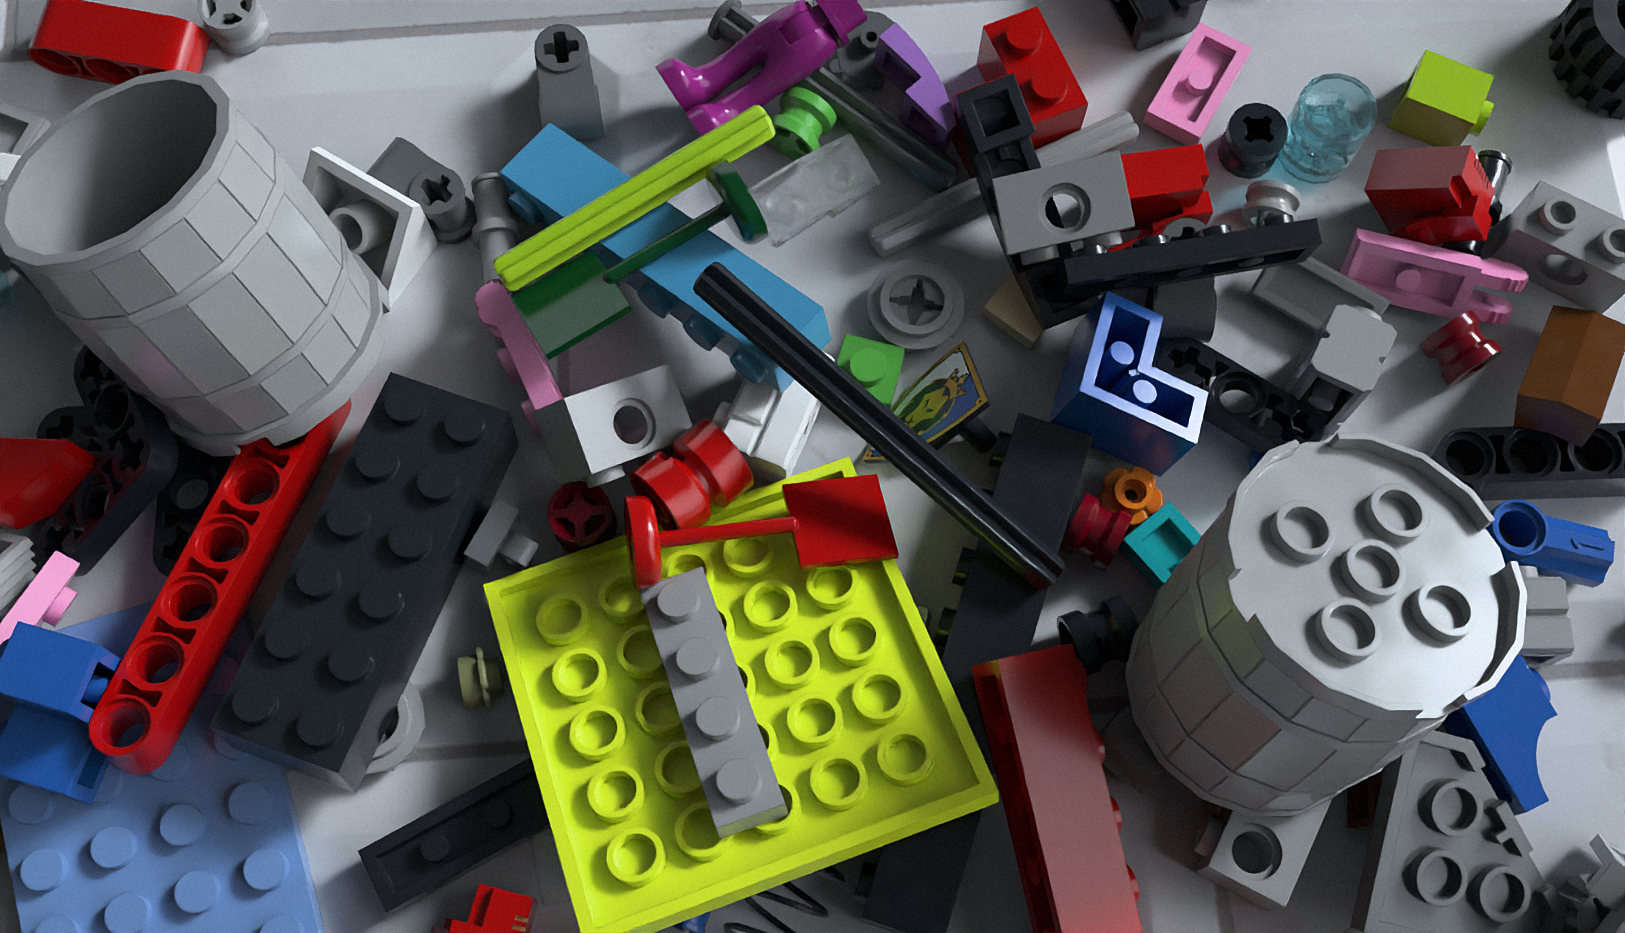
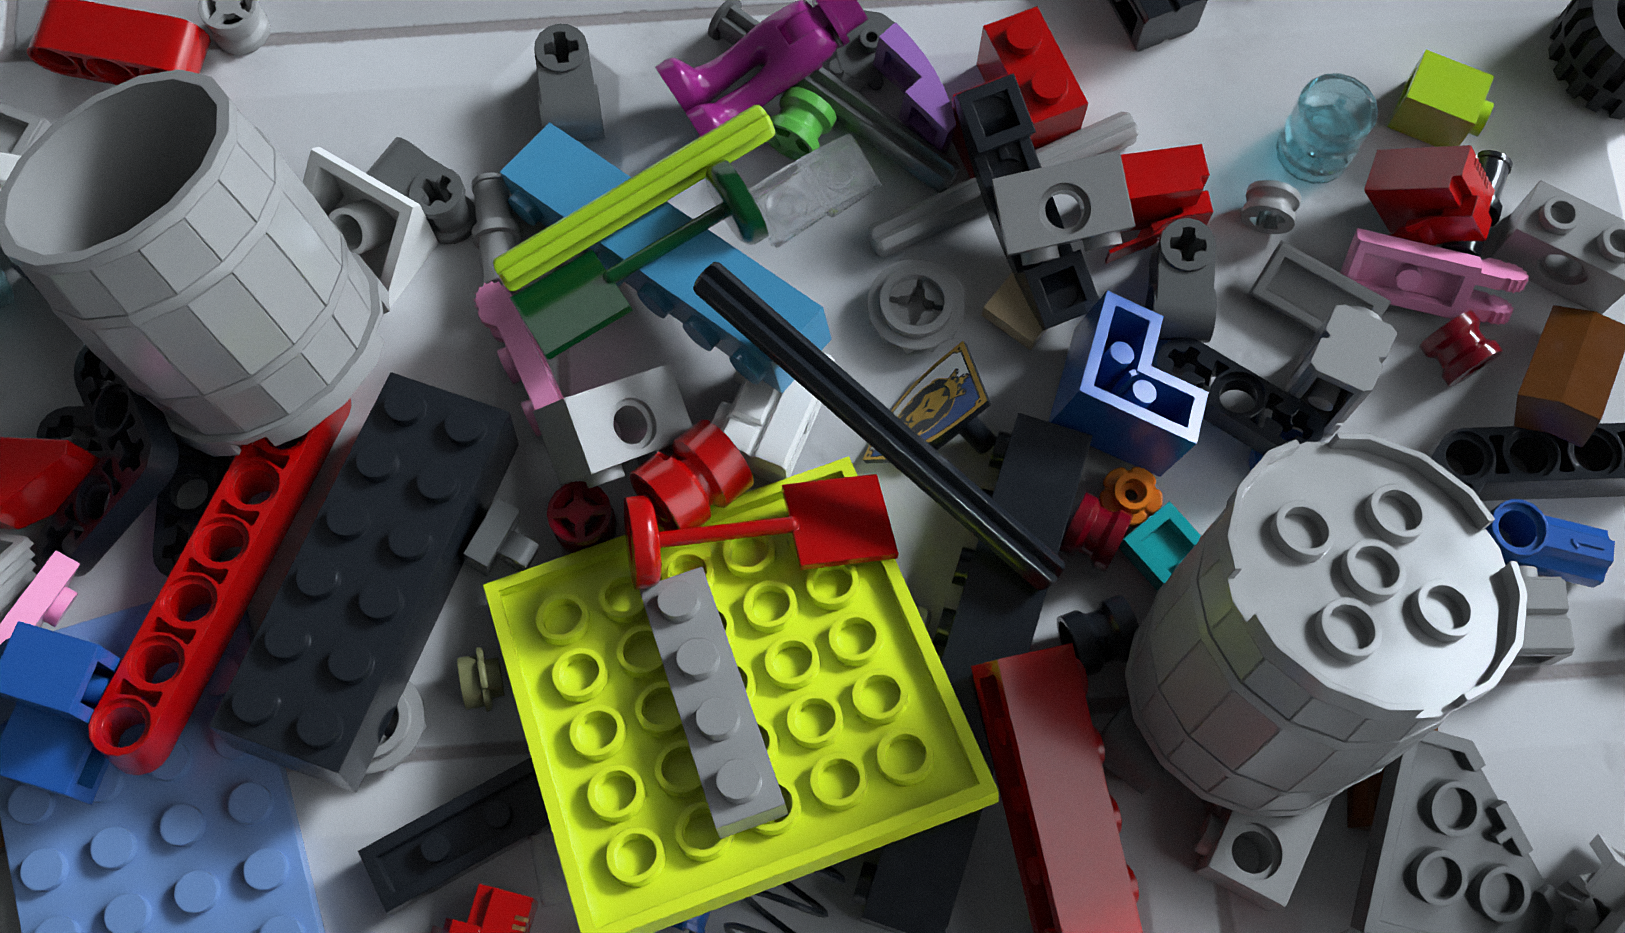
(873, 365): bright green plate -> none
(1197, 85): bright pink plate -> none
(1208, 254): black plate -> none
(1253, 156): black wheel -> none
(1506, 734): blue arch -> none

